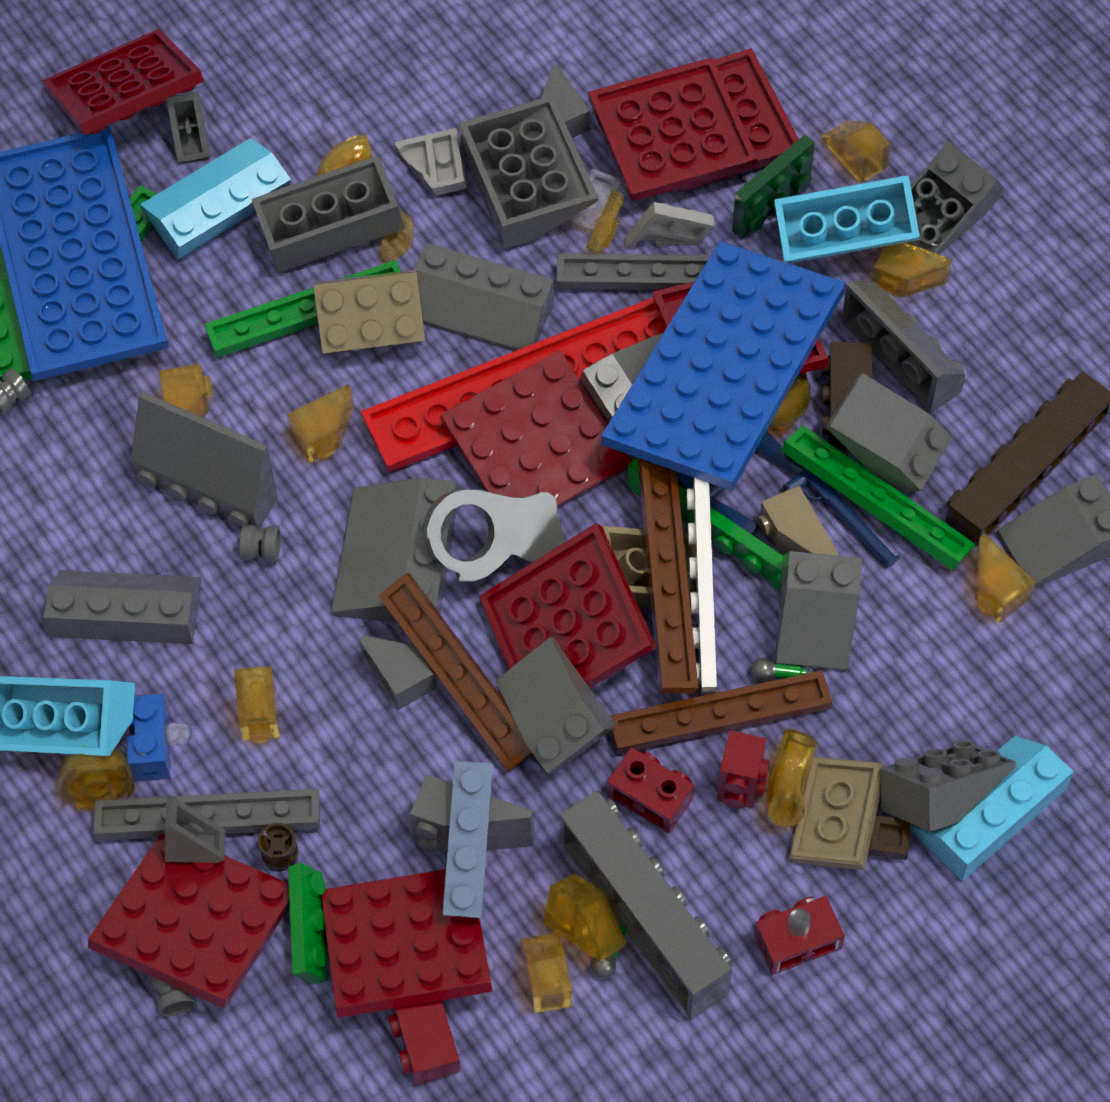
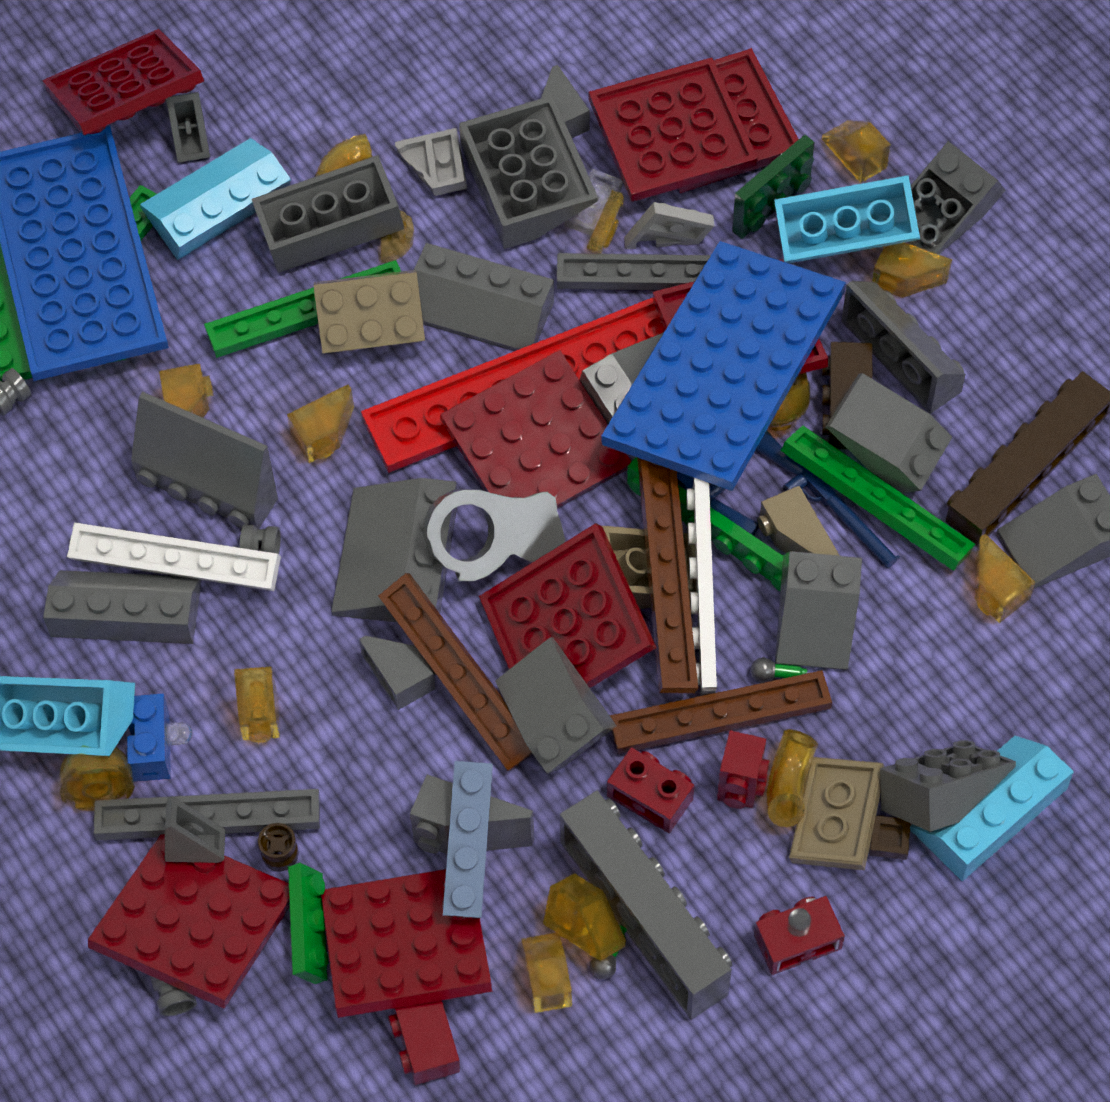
(174, 556): none -> white plate

